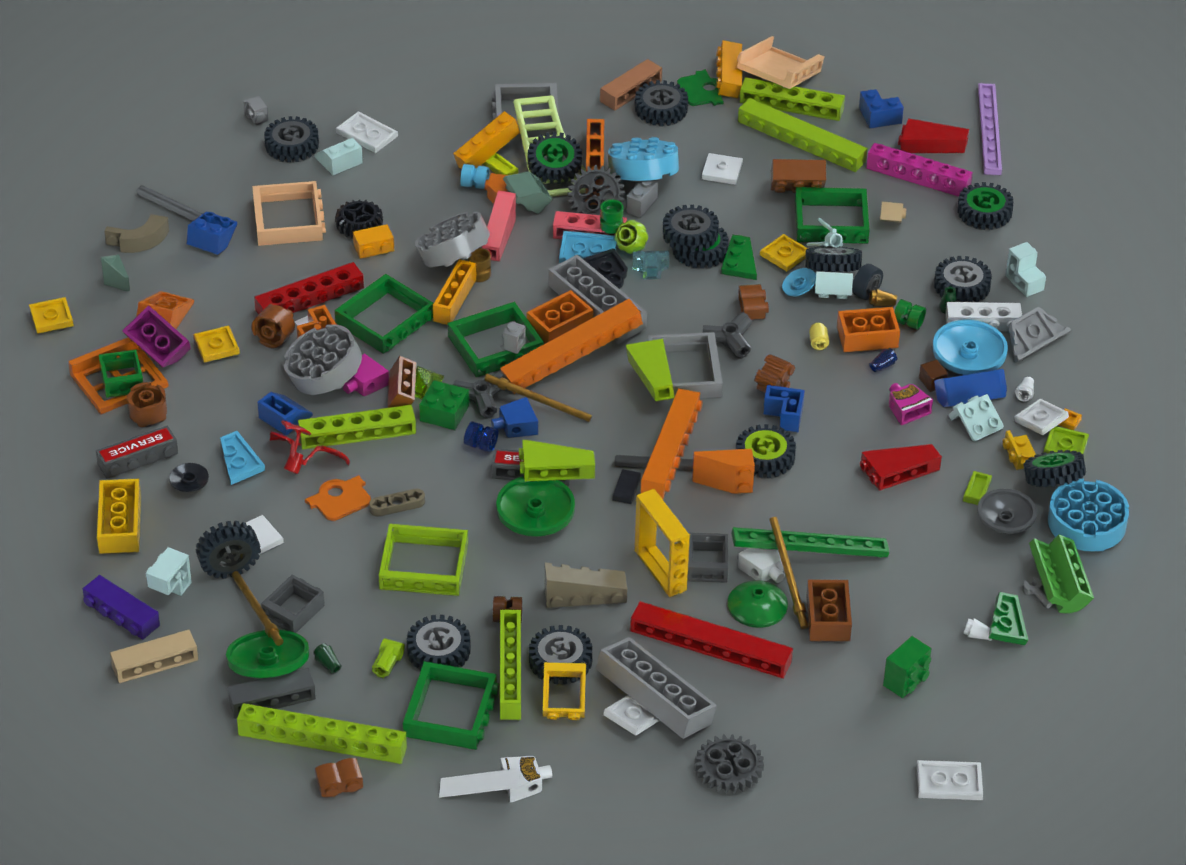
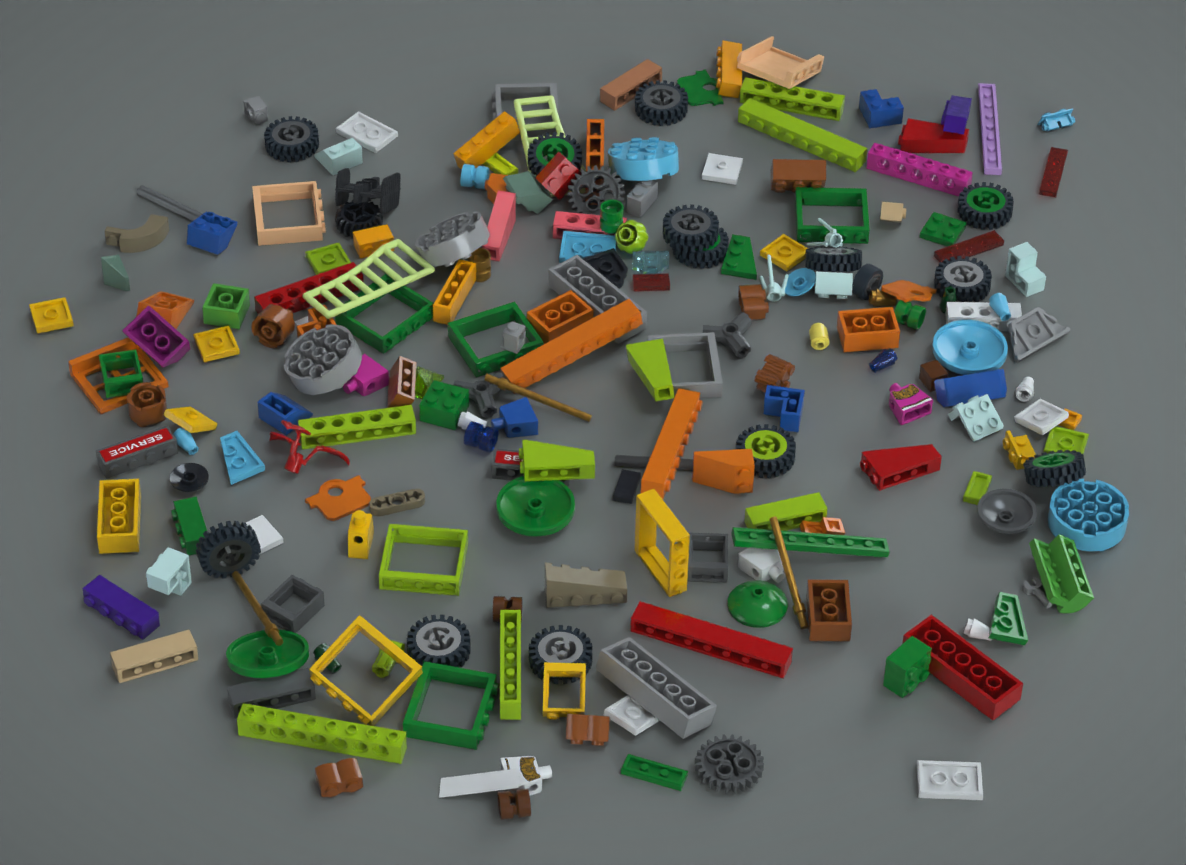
(186, 441): none -> medium azure cone
(189, 523): none -> green brick
(190, 419): none -> yellow plate
(226, 306): none -> bright green brick
(327, 258): none -> lime tile
(360, 525): none -> yellow torso
(363, 267): none -> yellowish green bar
(369, 189): none -> black piece
(384, 644): none -> yellow window
(466, 418): none -> white cone
(521, 800): none -> reddish brown wheel
(557, 175): none -> red slope
(587, 728): none -> dark orange brick
(651, 282): none -> clear red tile
(654, 772): none -> green tile
(773, 290): none -> light aqua plant
(788, 512): none -> lime brick
(826, 526): none -> orange slope
(904, 291): none -> orange piece
(943, 229): none -> green plate
(956, 114): none -> dark purple brick
(967, 669): none -> red brick
(970, 247): none -> clear red tile
(999, 304): none -> medium azure cone
(1050, 120): none -> medium azure hinge
(1053, 172): none -> clear red tile

